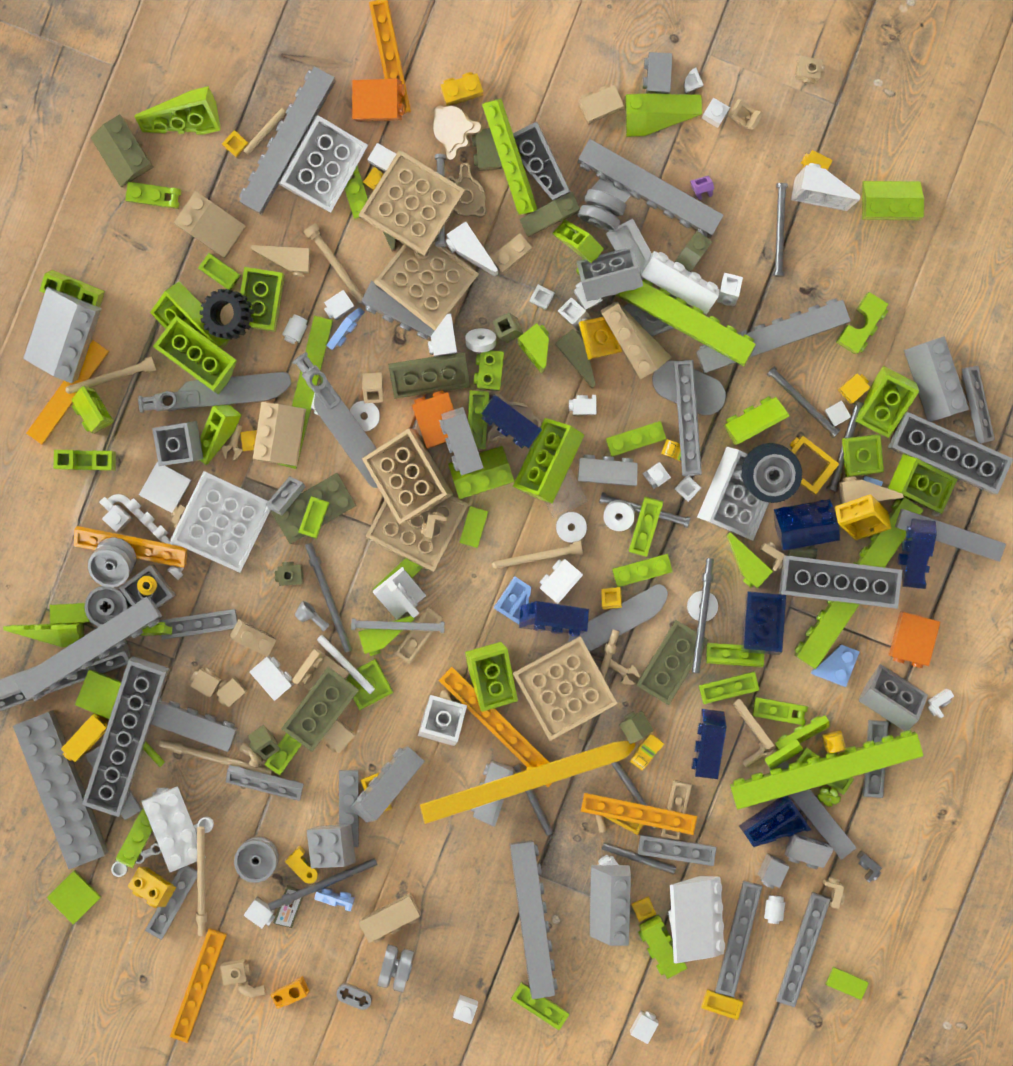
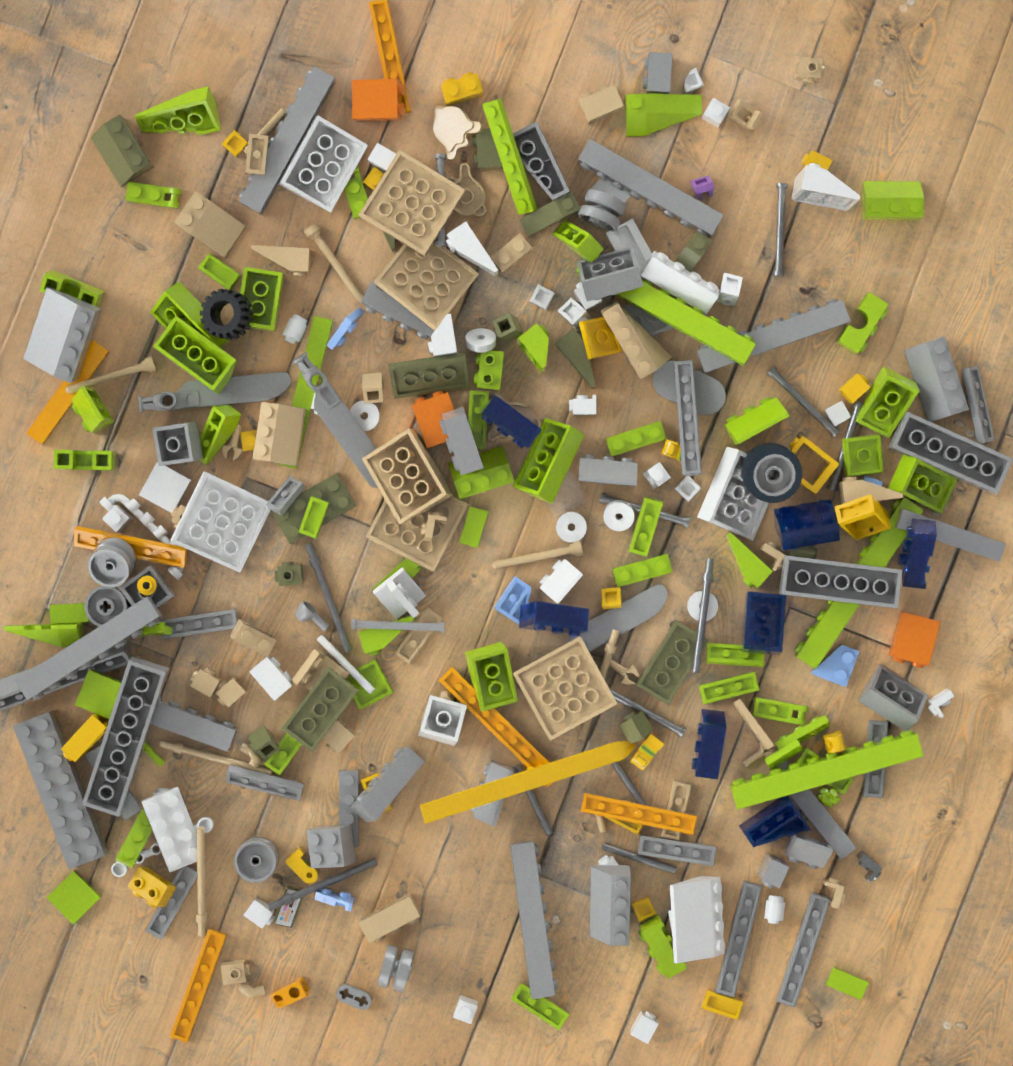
(256, 154): none -> tan panel
(338, 305): white brick -> none
(648, 713): none -> flat silver bar

